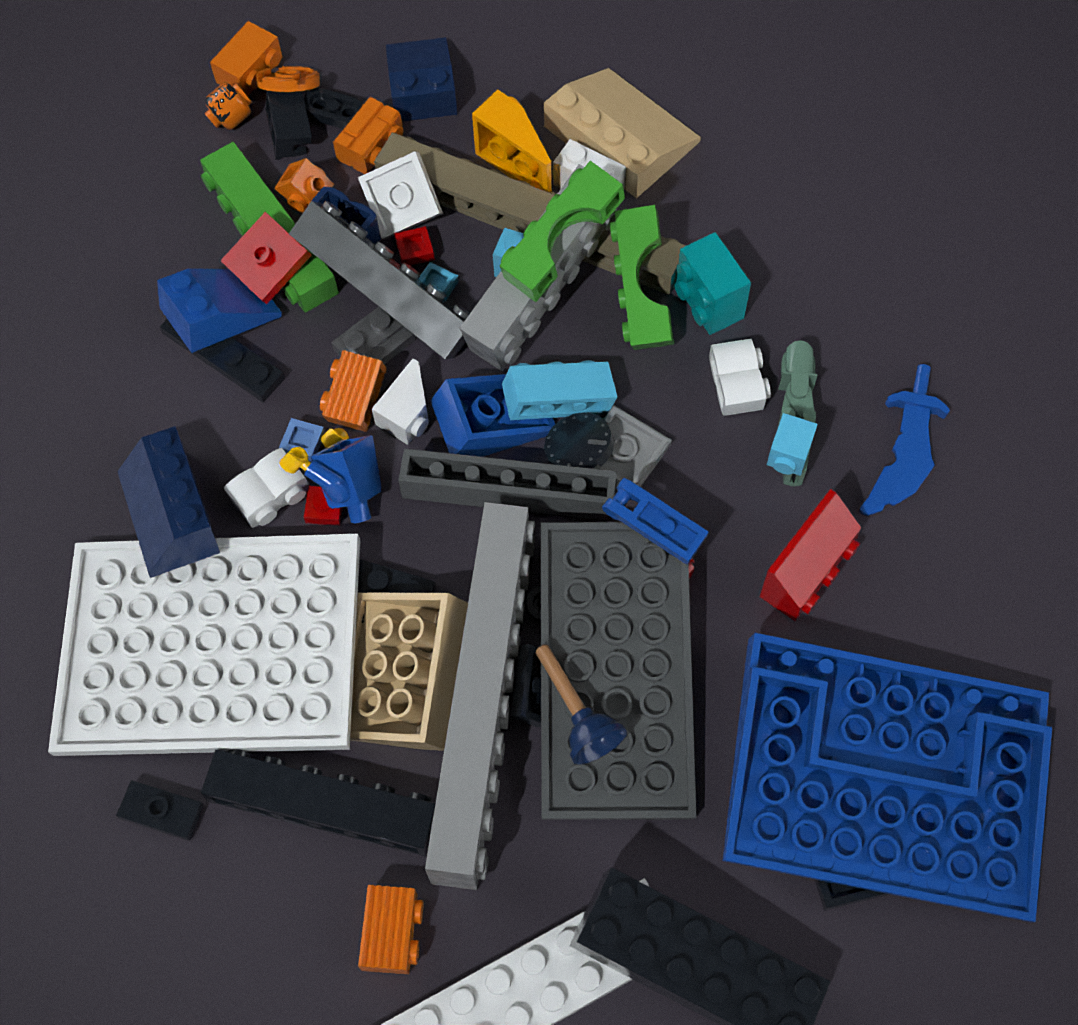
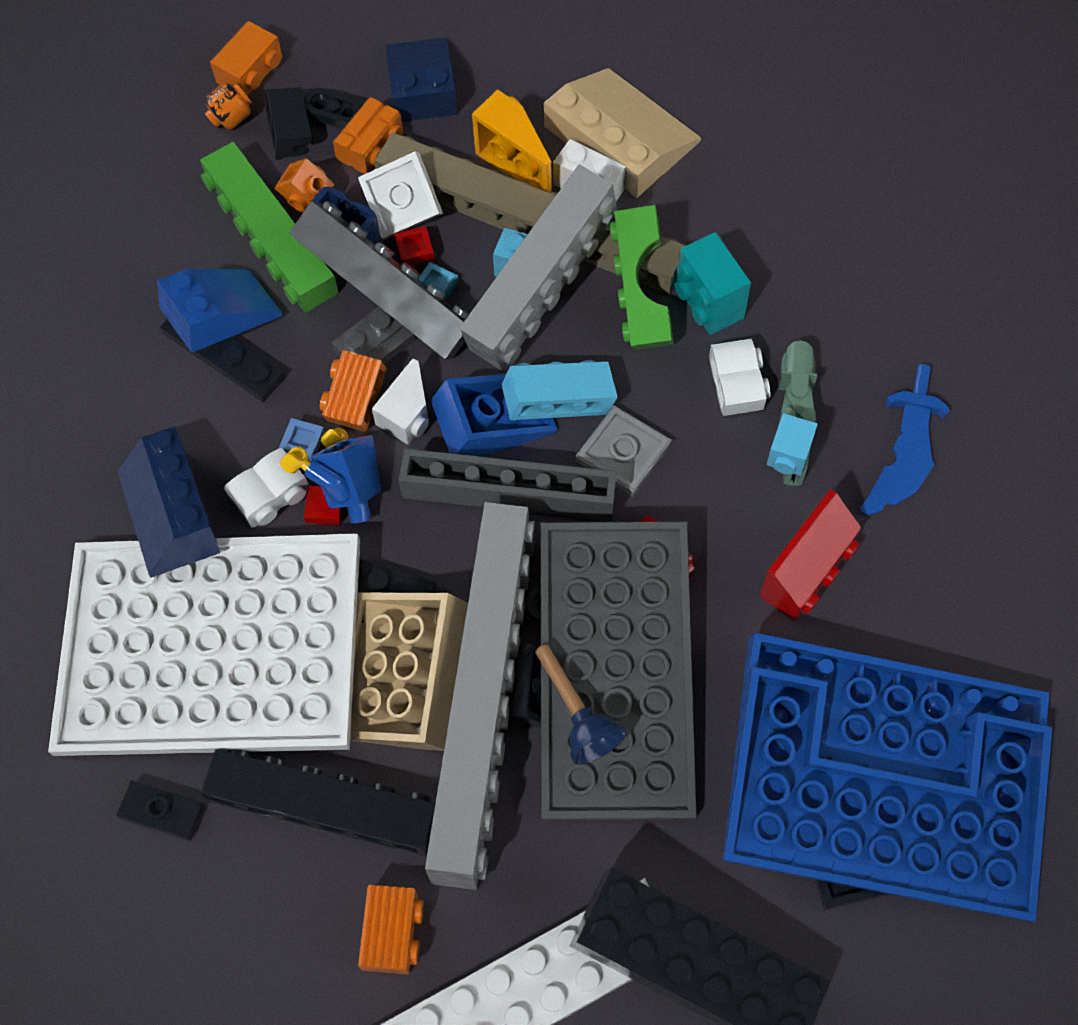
(266, 258): plate -> none
(288, 79): orange tile -> none
(579, 441): black tile -> none
(588, 198): bright green arch -> none
(656, 521): blue plate -> none

